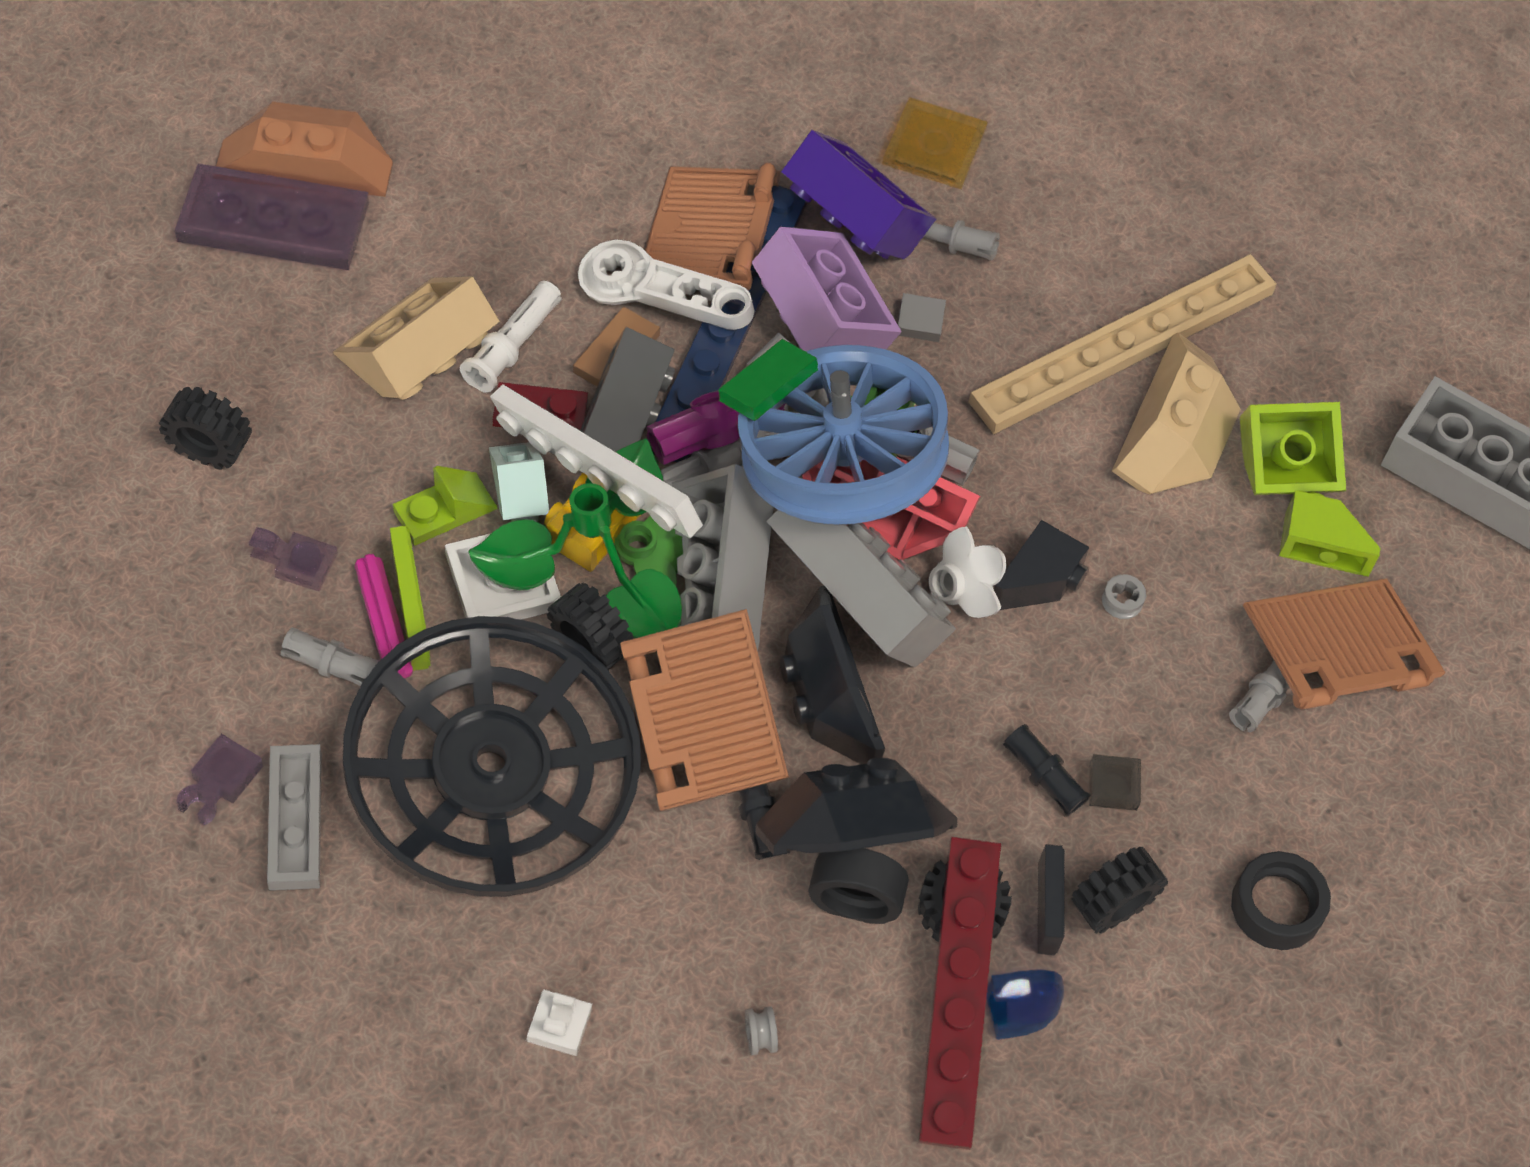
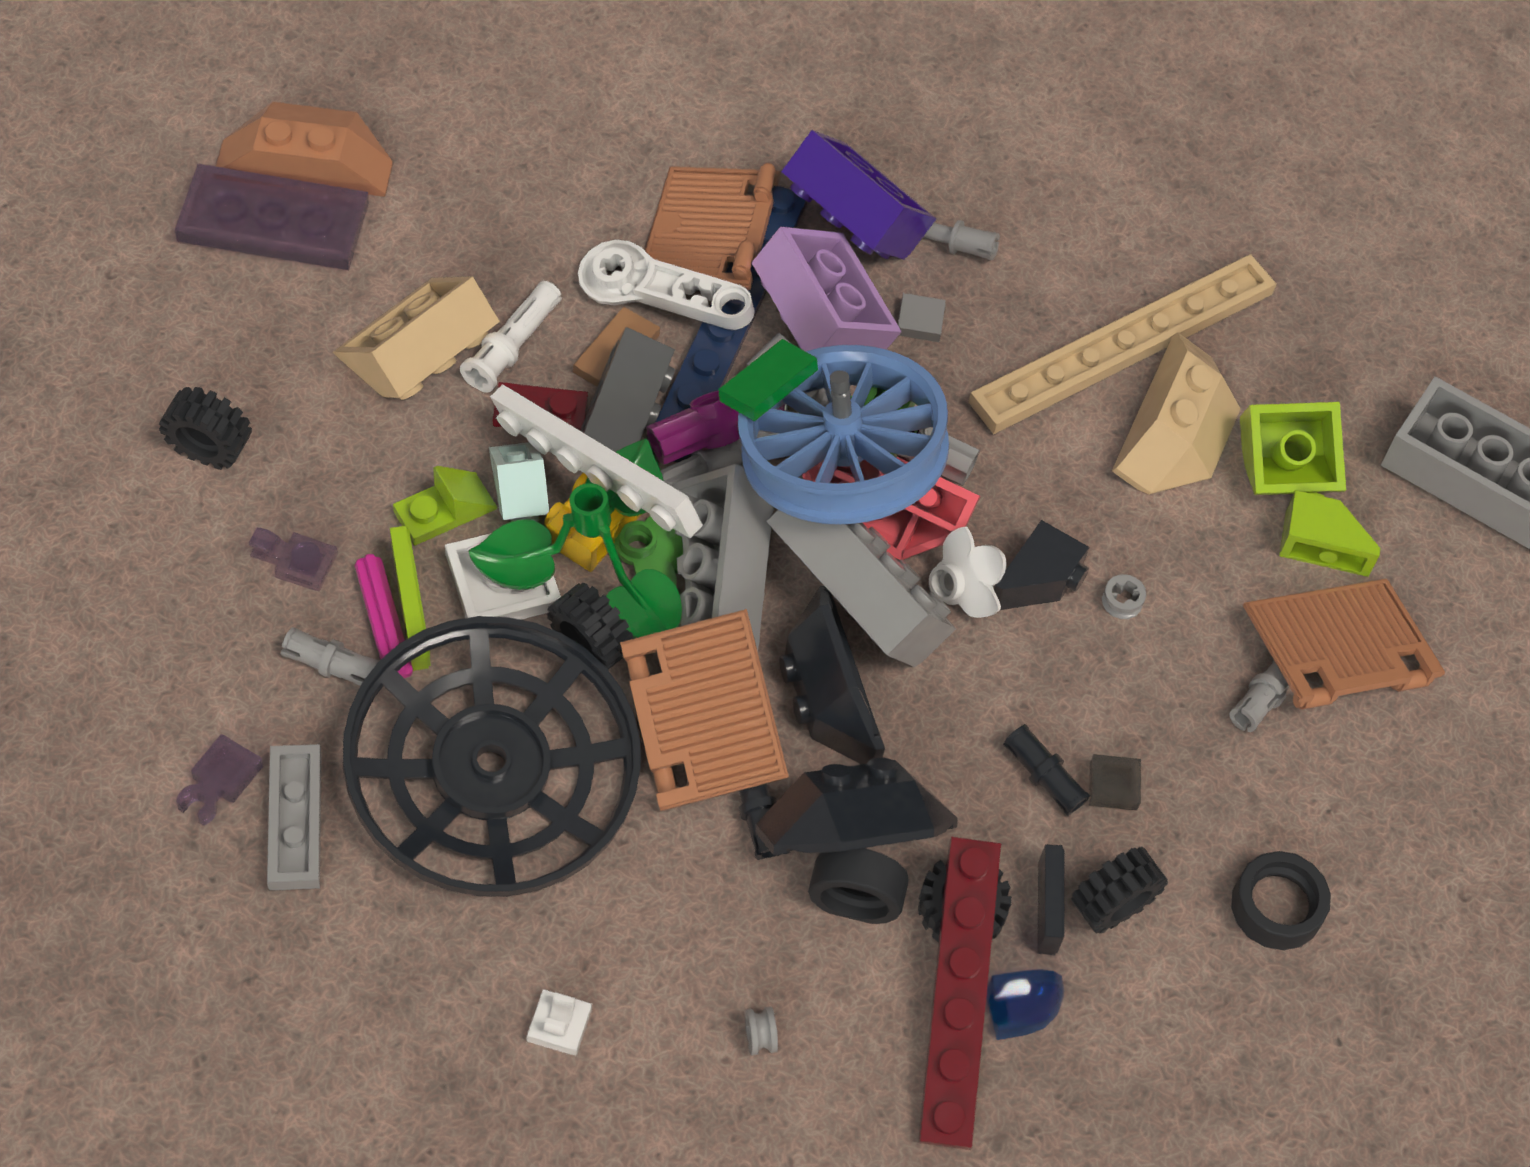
(935, 143): clear yellow tile -> none

